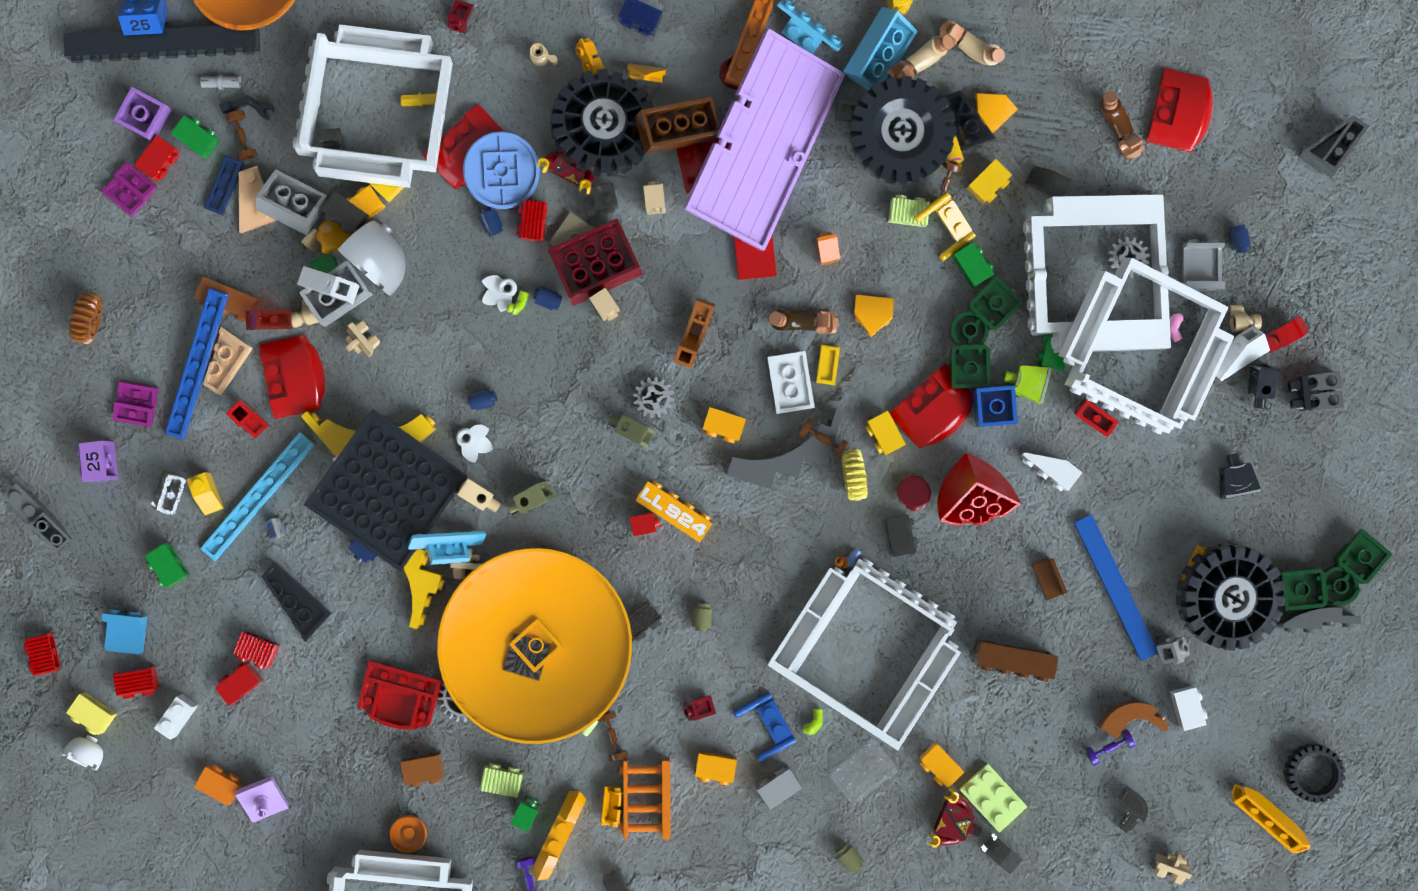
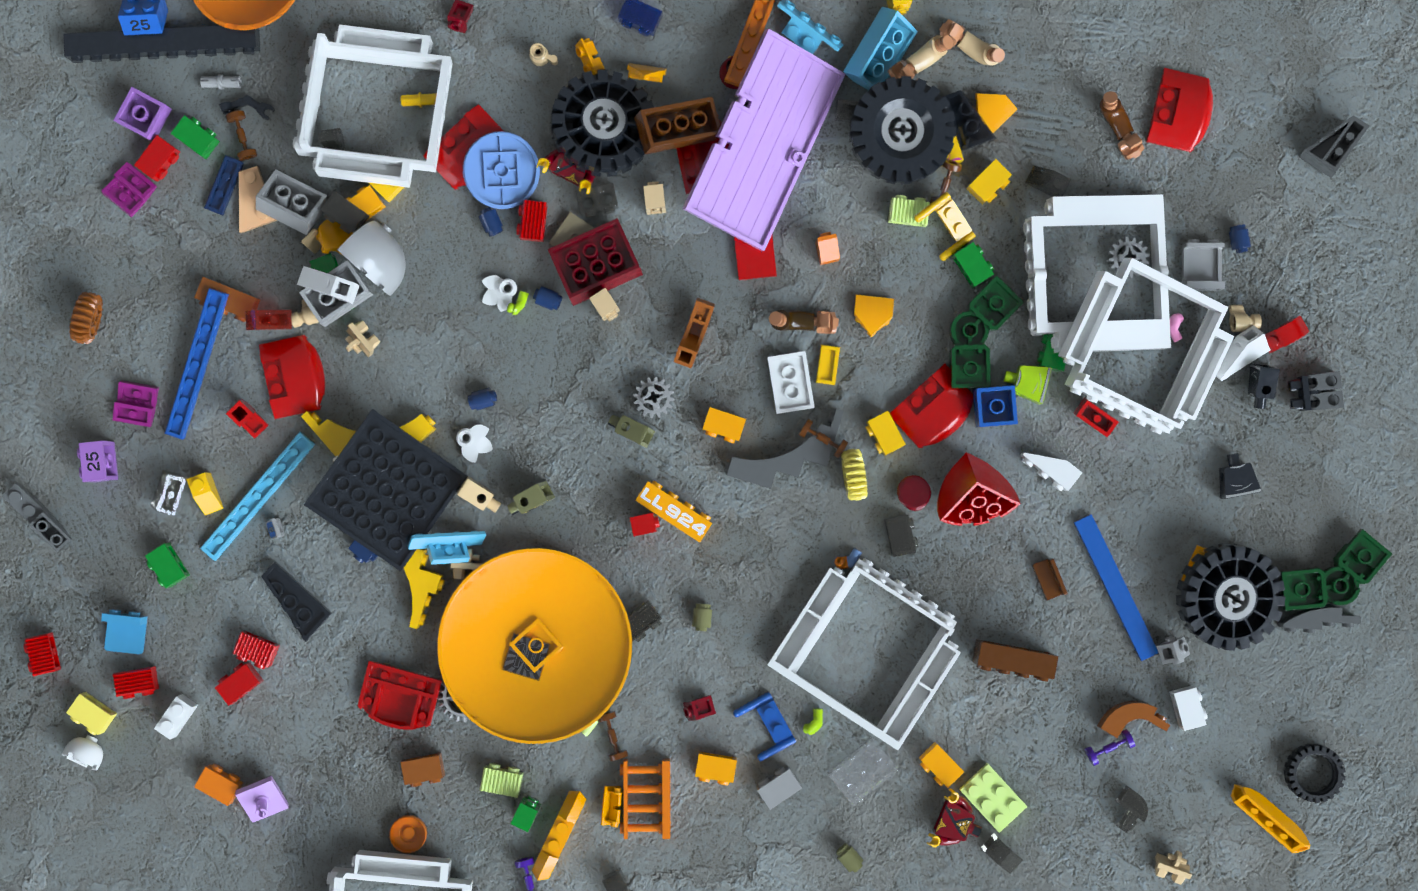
(227, 359): light nougat wing -> none

